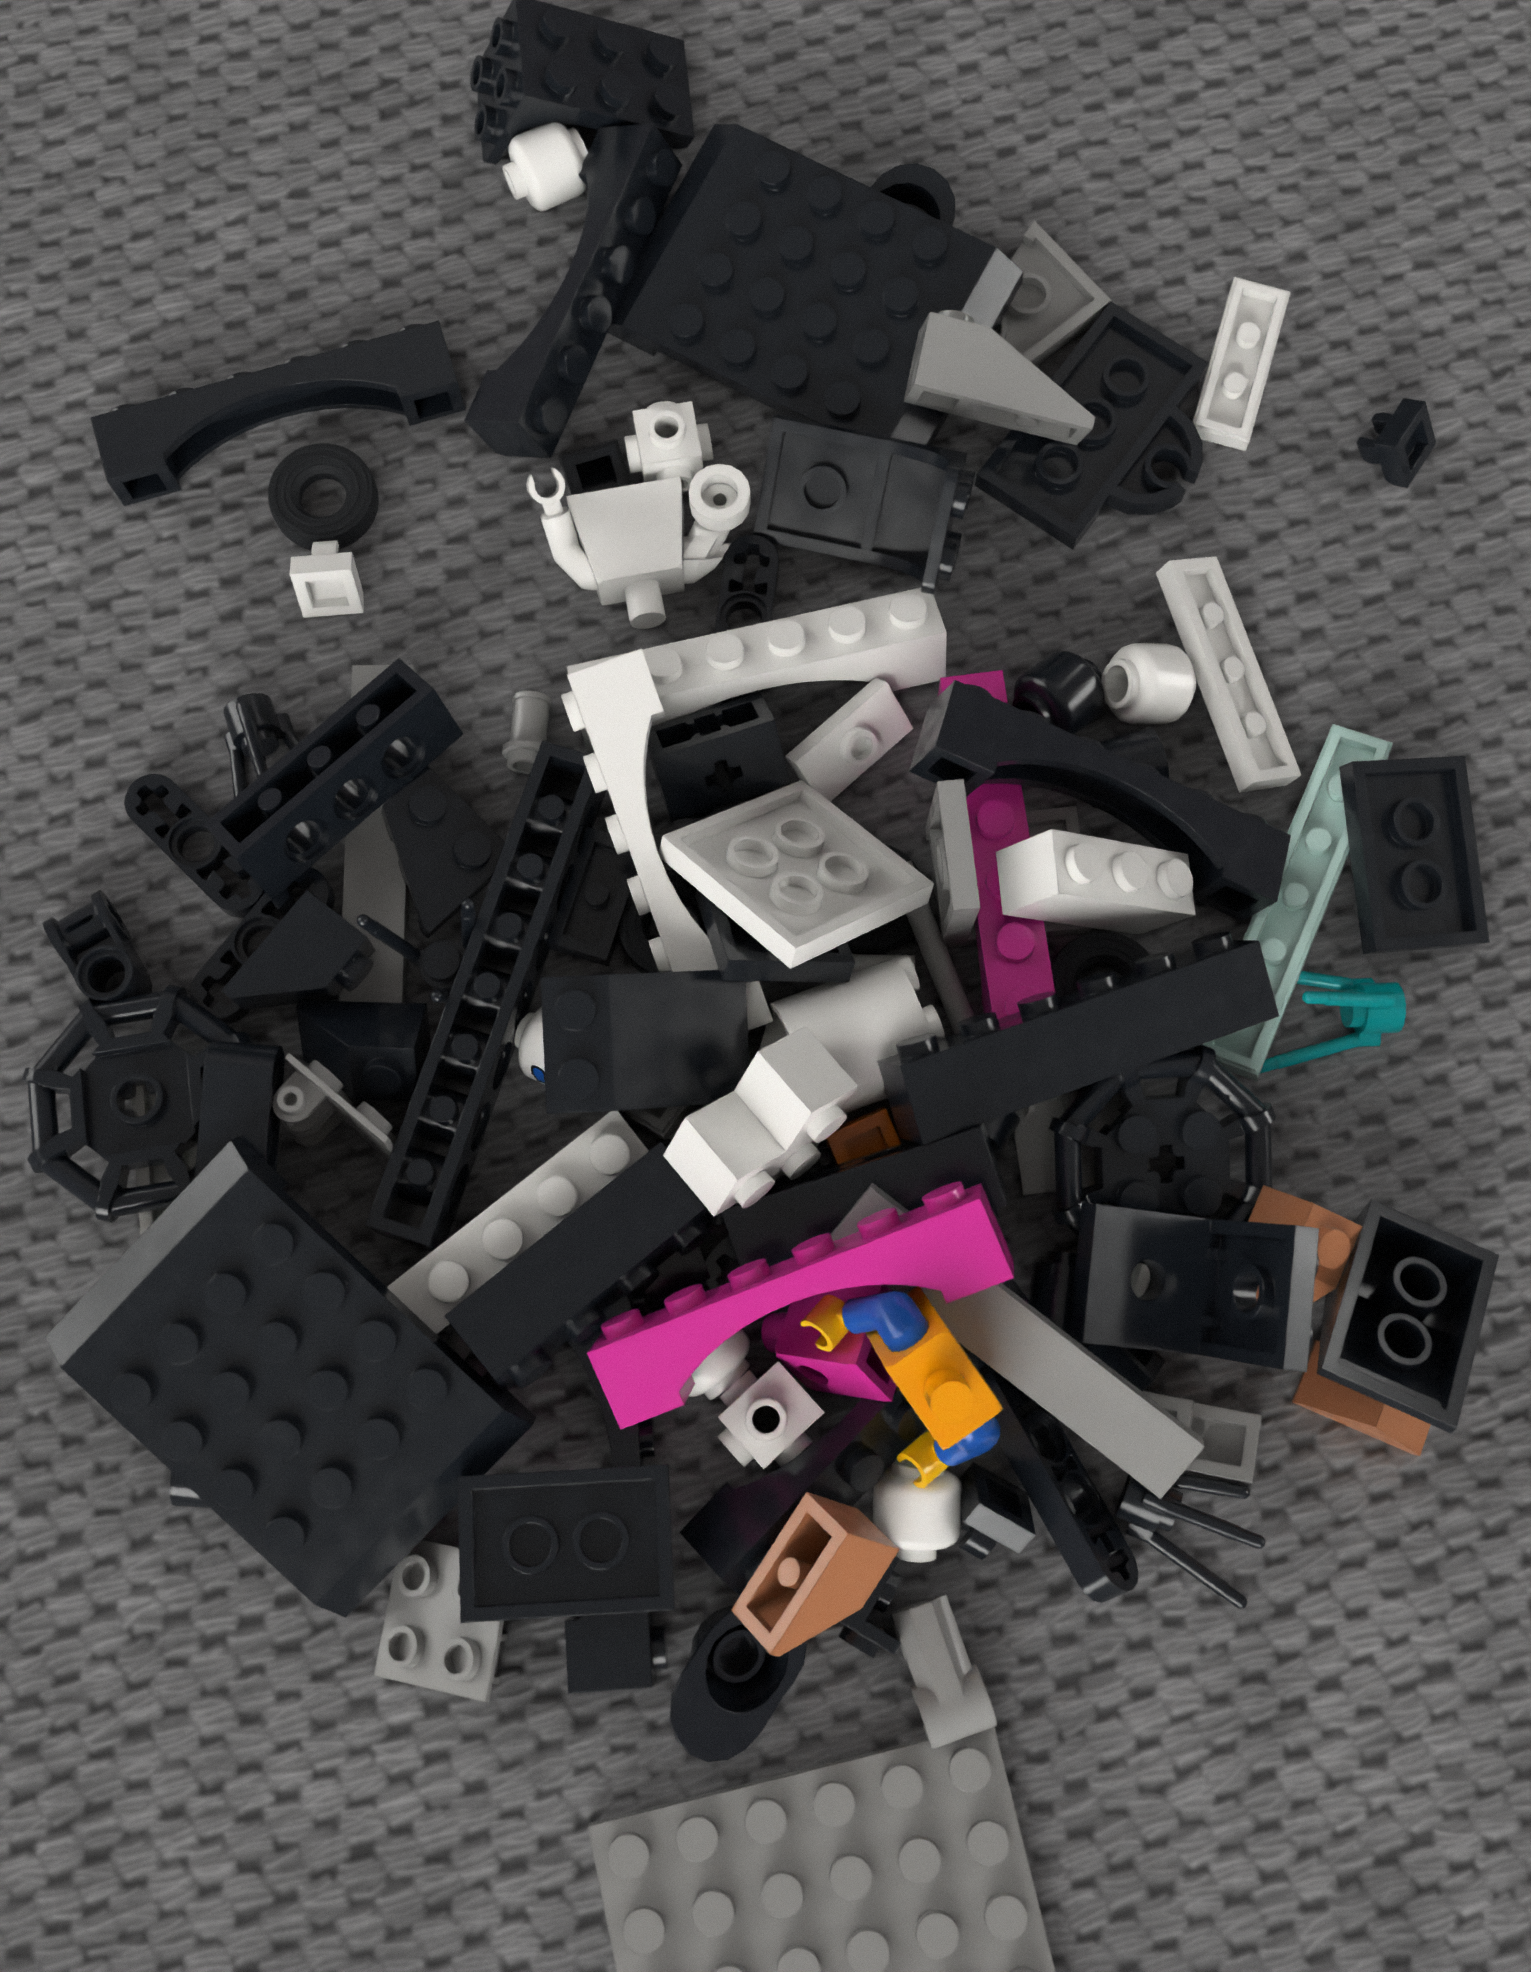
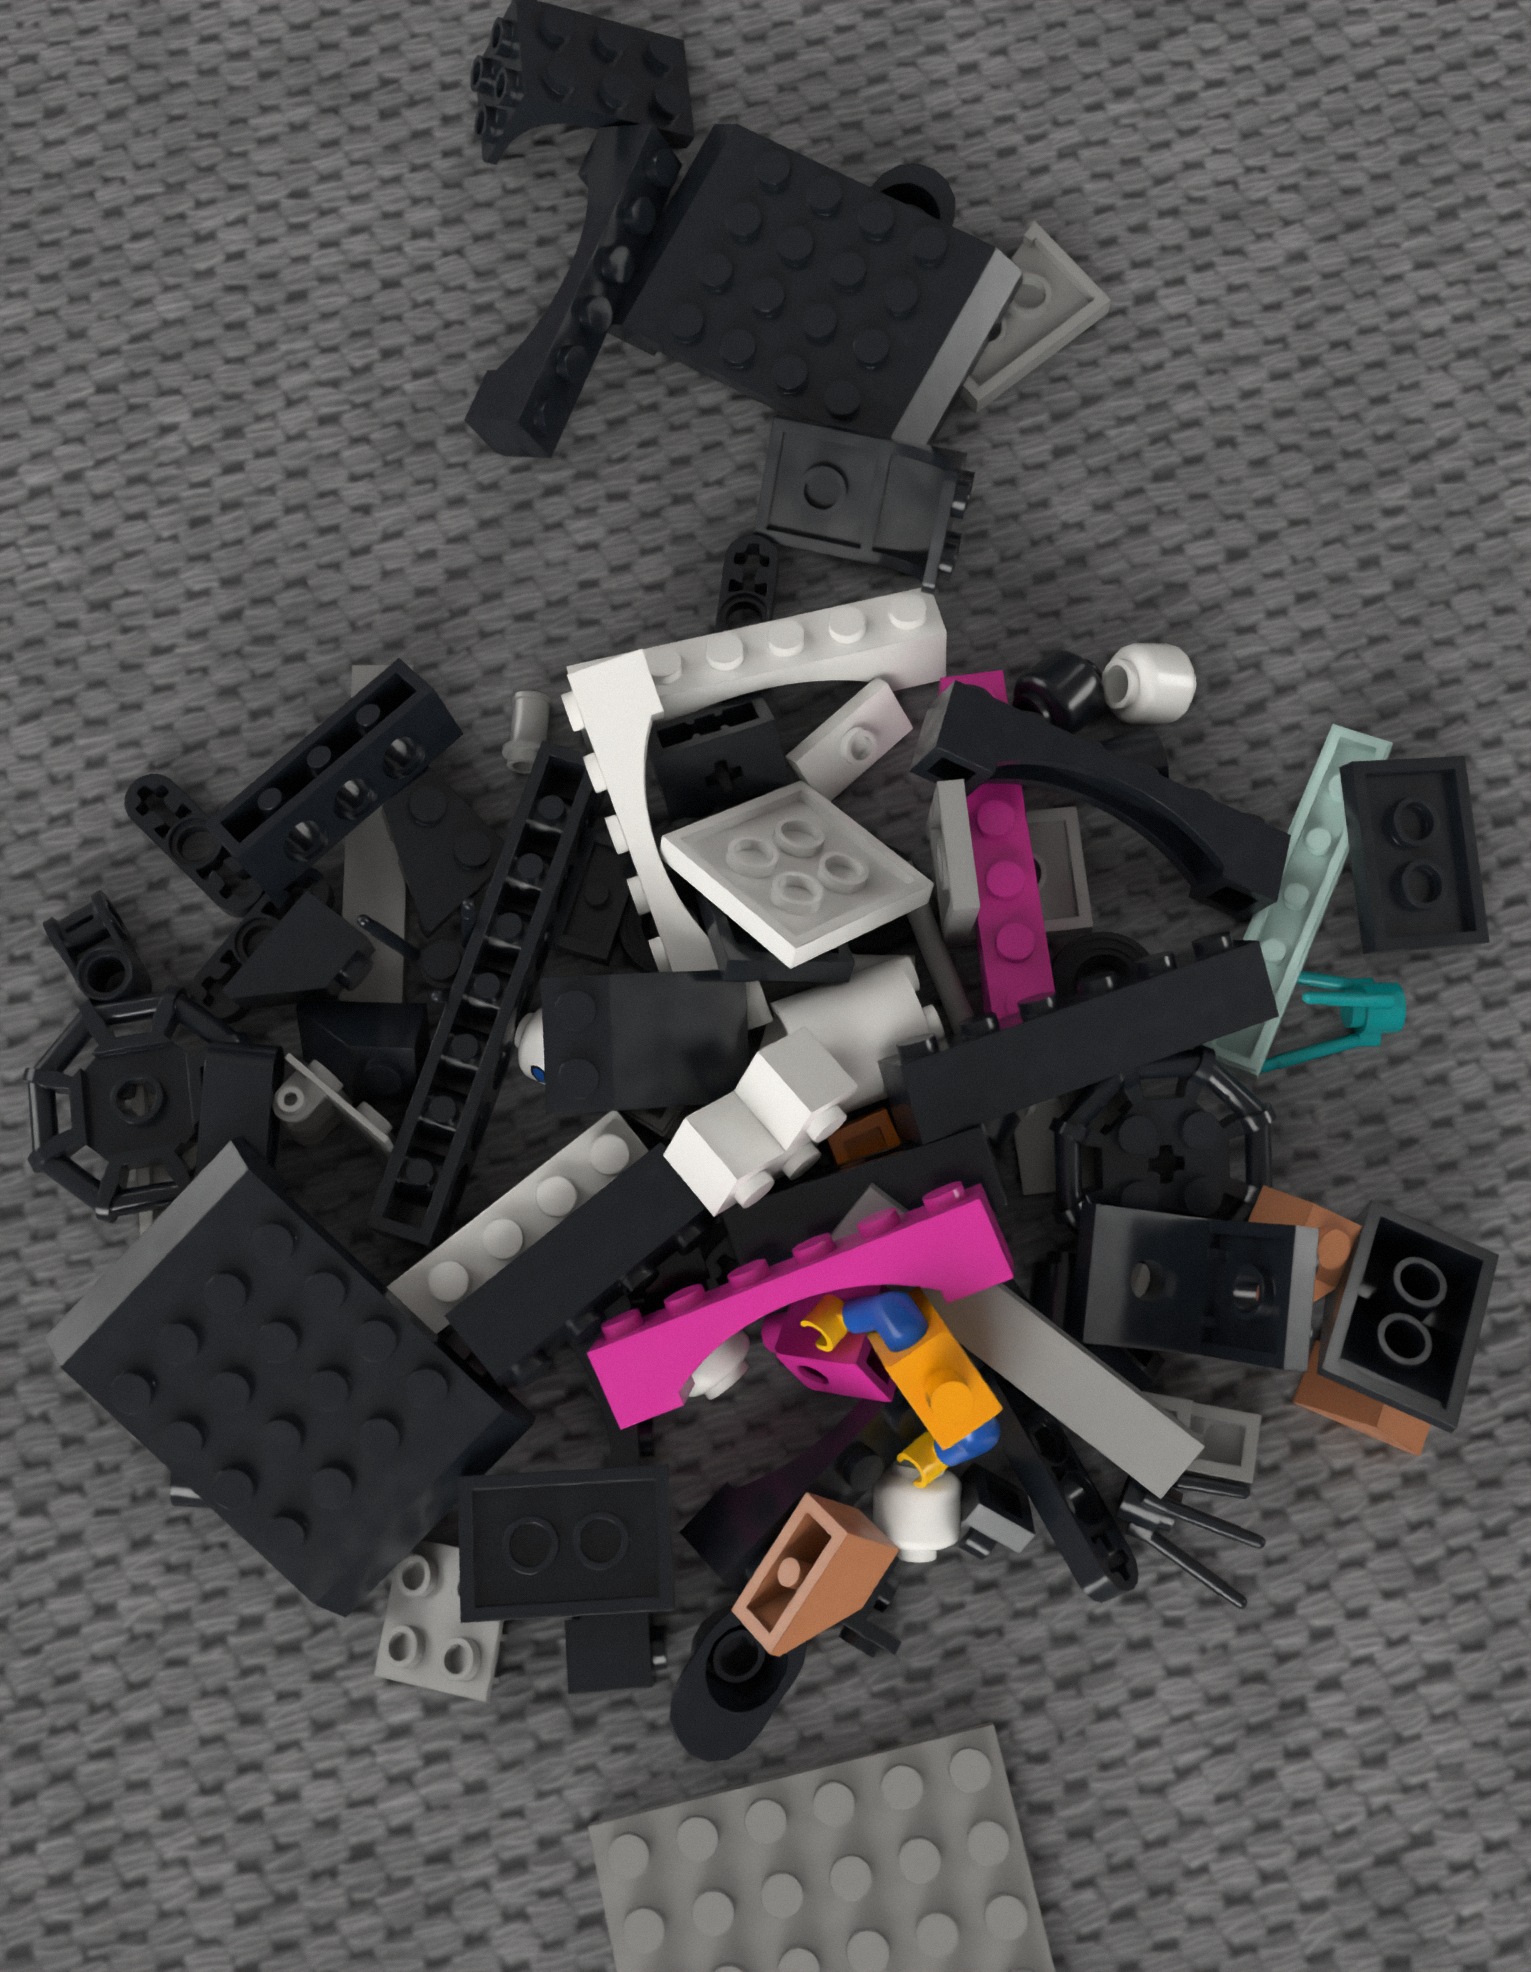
(158, 441): black arch -> none
(254, 733): black plant -> none
(313, 464): black tyre -> none
(327, 581): white tile -> none
(546, 165): white head -> none
(595, 468): black slope -> none
(633, 539): white torso -> none
(668, 443): white brick -> none
(795, 1410): white brick -> none
(946, 1684): light grey piece -> none
(982, 377): light grey slope -> none
(1094, 882): white brick -> none
(1134, 389): black plate -> none
(1228, 674): white plate -> none
(1240, 363): white tile -> none
(1402, 442): black tile -> none

